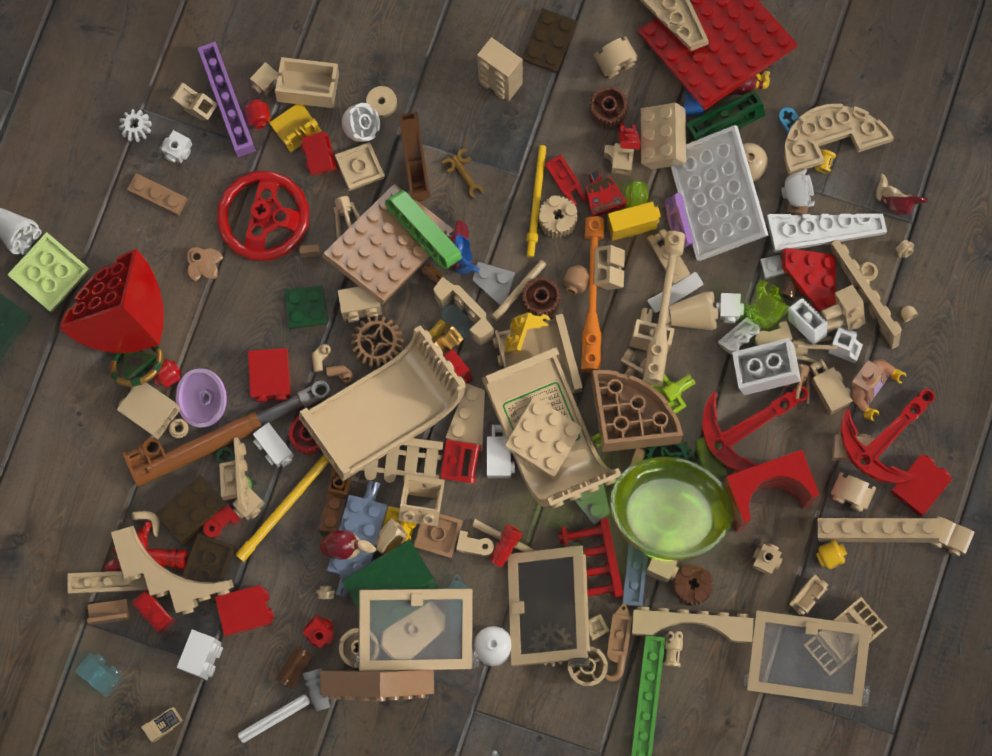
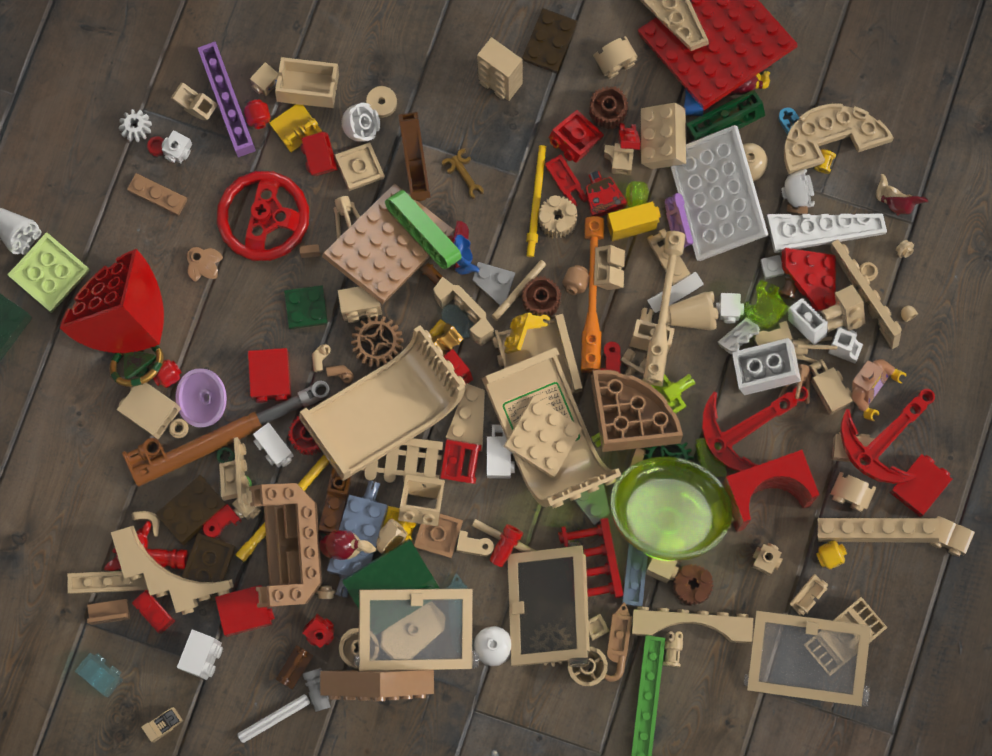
(155, 146): none -> red tile
(290, 543): none -> medium nougat wedge
(575, 136): none -> red plate
(612, 355): none -> red leg

